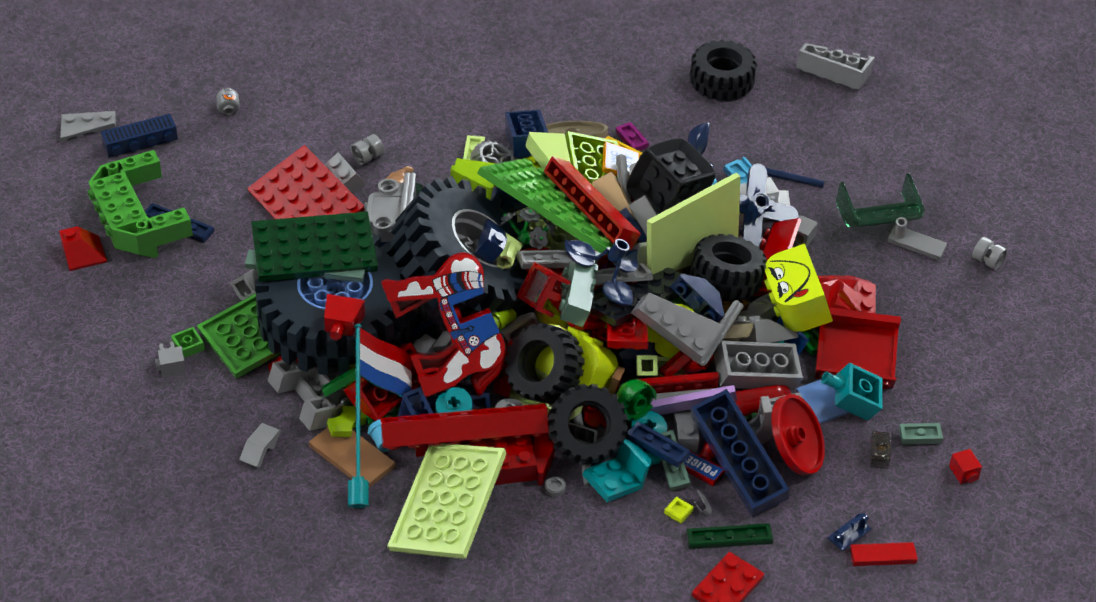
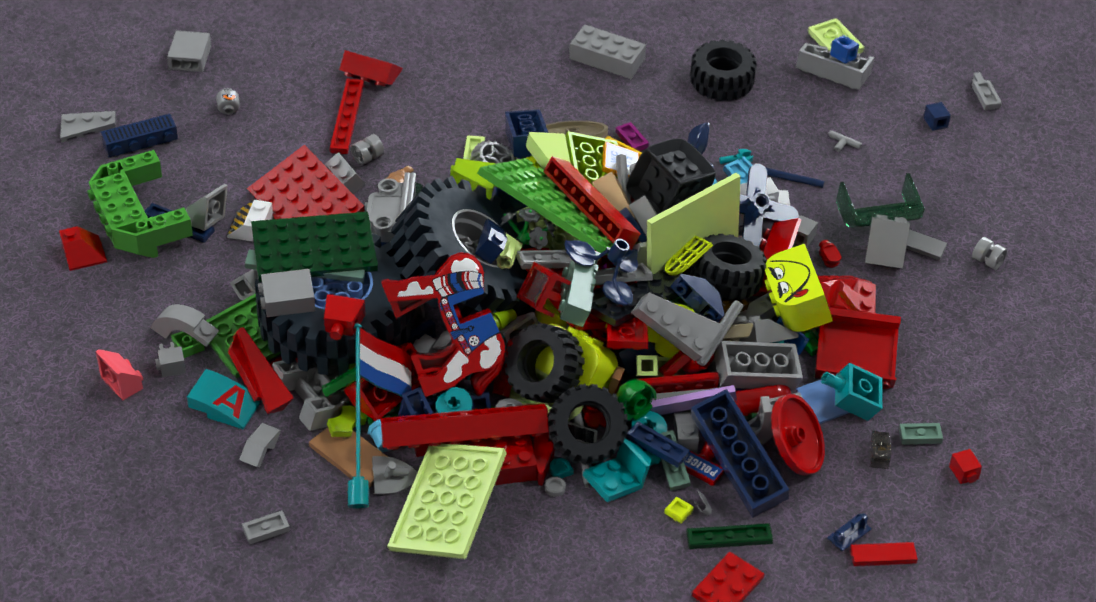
(119, 374): none -> coral slope
(186, 320): none -> light grey arch
(189, 51): none -> light grey brick
(208, 209): none -> light grey slope
(222, 399): none -> teal slope
(253, 211): none -> white slope
(258, 373): none -> red wedge
(265, 527): none -> light grey plate
(287, 293): none -> light grey brick
(347, 116): none -> red plate
(369, 68): none -> red slope
(391, 475): none -> light grey shield
(560, 468): none -> teal tile
(607, 51): none -> light grey brick
(683, 264): none -> neon yellow window
(741, 153): none -> teal bar
(829, 254): none -> red arm
(830, 30): none -> yellowish green plate
(843, 140): none -> light grey piece
(844, 49): none -> blue brick
(887, 241): none -> light grey brick
(937, 116): none -> dark blue brick
(985, 92): none -> light grey hinge

